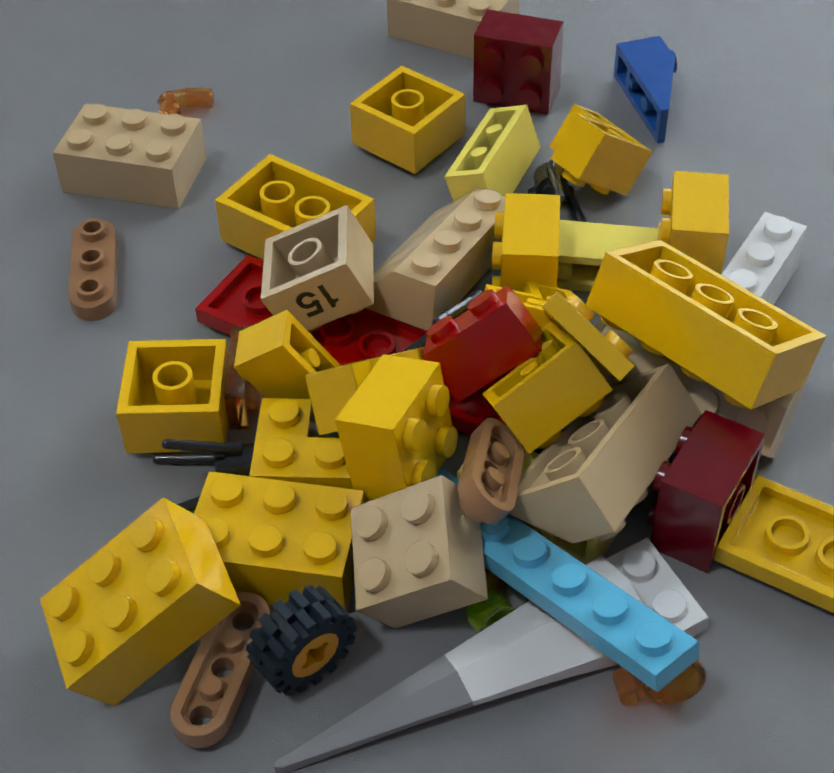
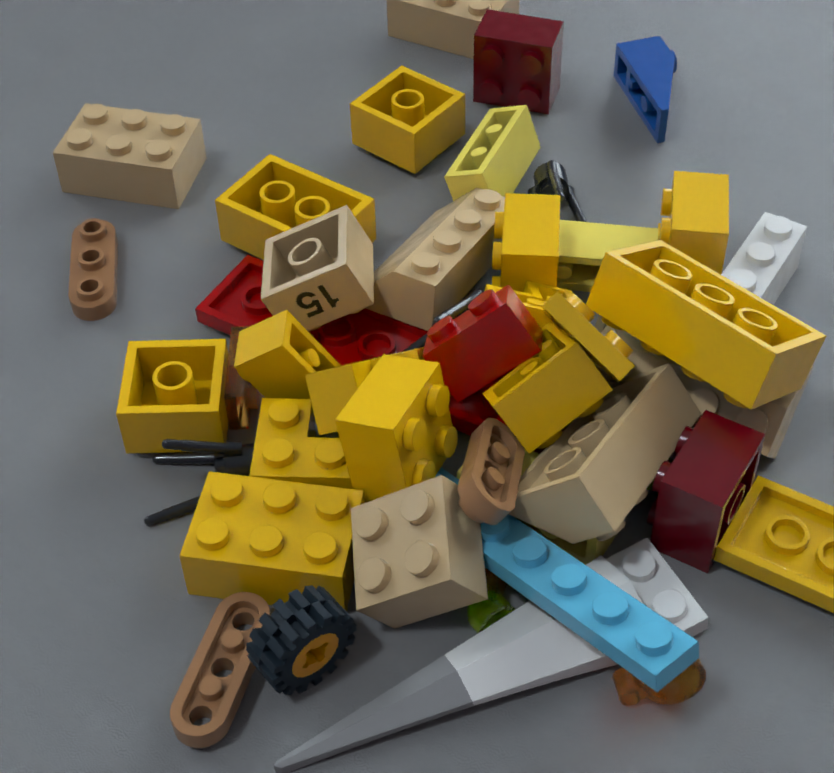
(138, 603): yellow brick -> none
(196, 97): clear orange arm -> none
(598, 152): yellow brick -> none

